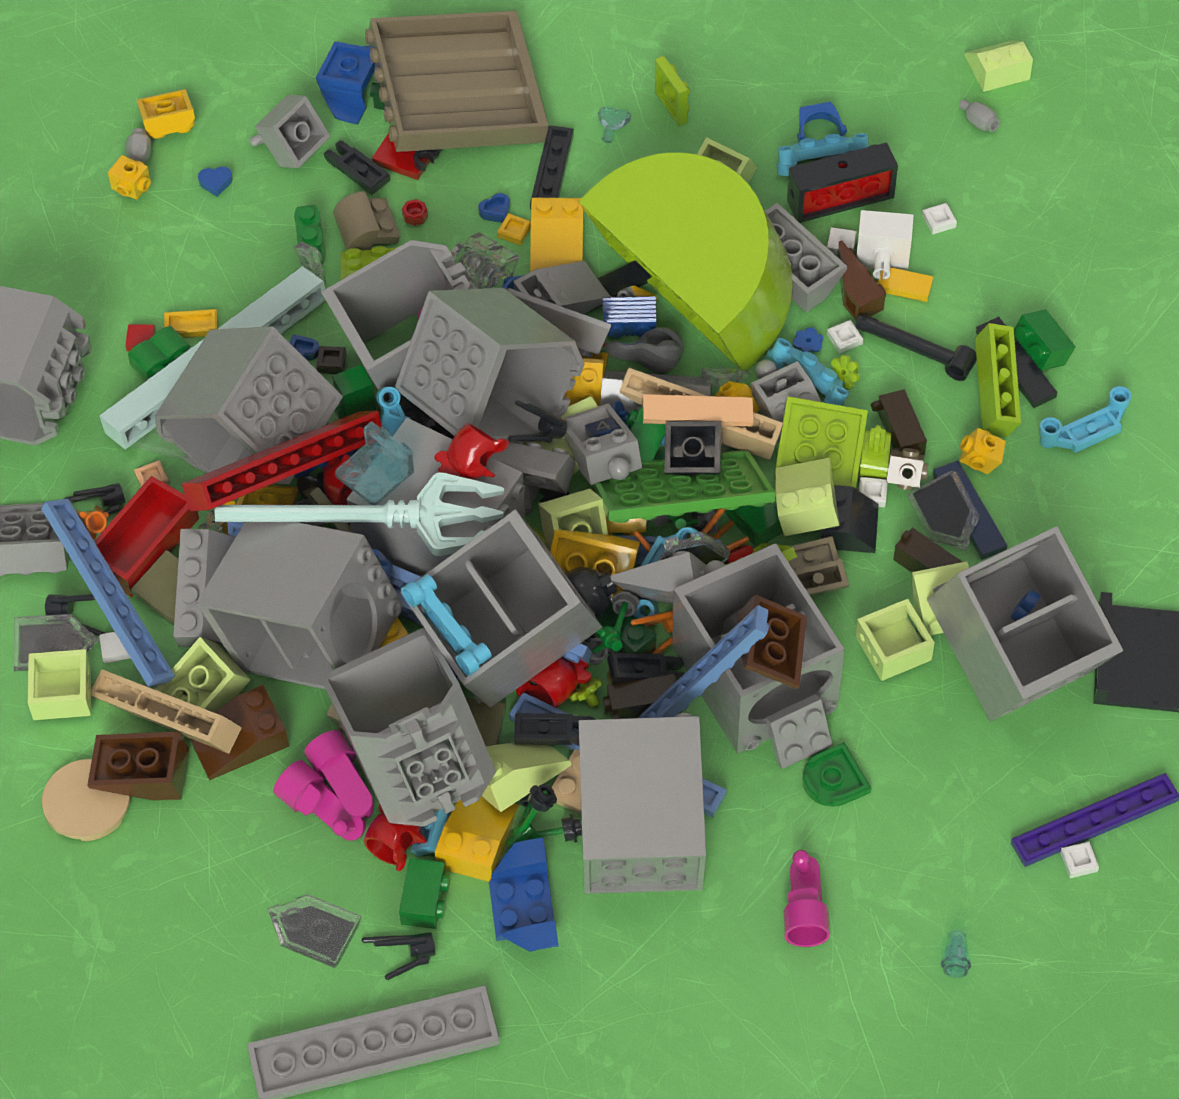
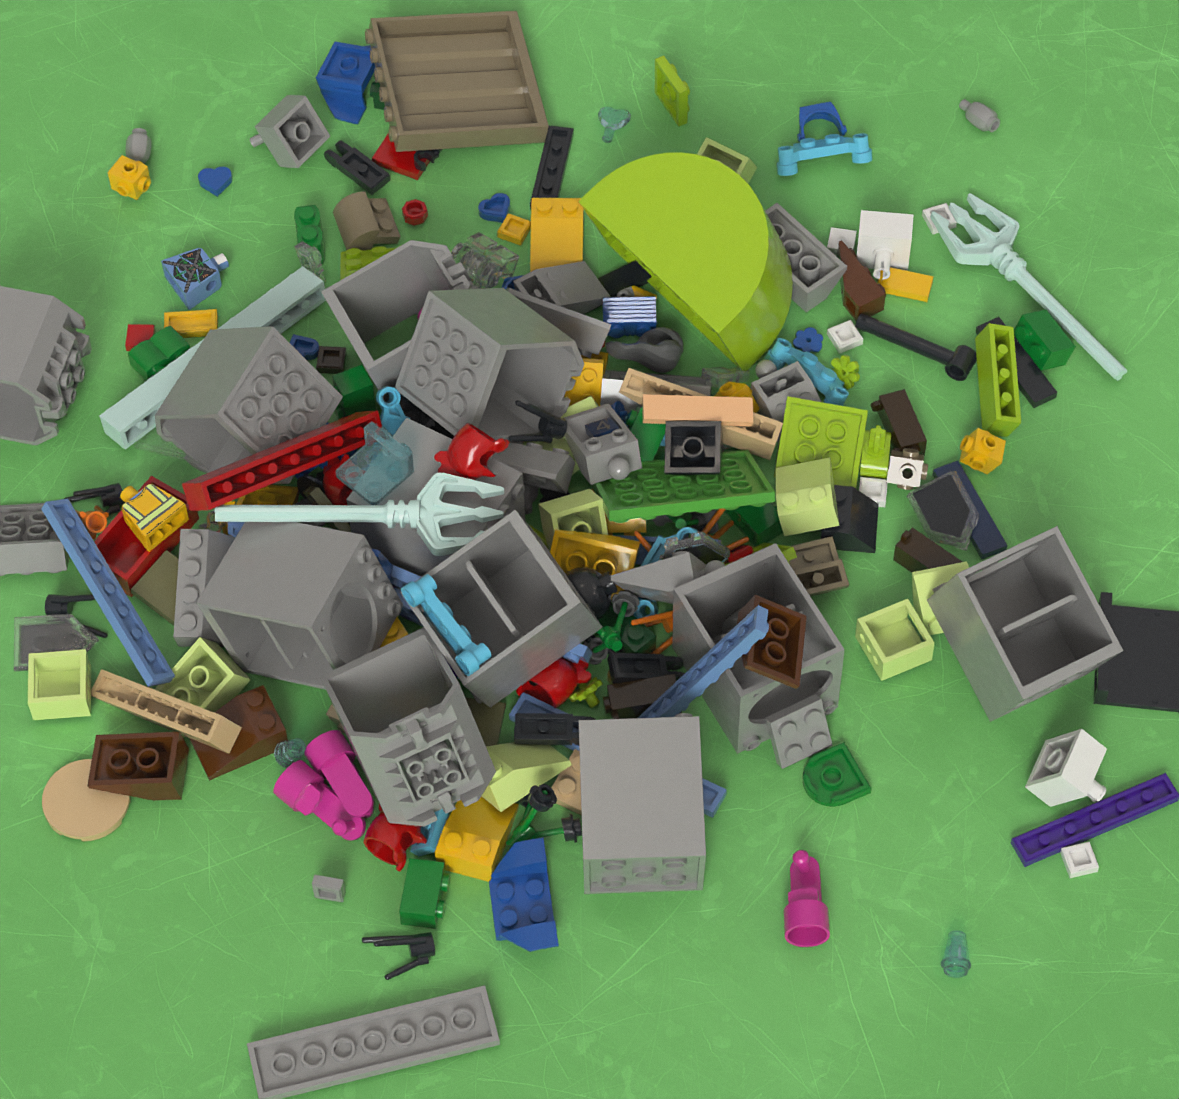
(112, 648): white tile -> none
(152, 514): none -> yellow torso
(153, 469): light nougat tile -> none
(166, 113): yellow slope -> none
(194, 275): none -> medium blue torso
(289, 751): none -> clear light blue cone
(314, 928): clear tile -> none
(328, 888): none -> light grey tile
(842, 182): black brick -> none
(997, 250): none -> light aqua piece
(1000, 64): yellowish green slope -> none
(1025, 605): blue tile -> none
(1067, 769): none -> white brick
(1088, 429): medium azure plate -> none

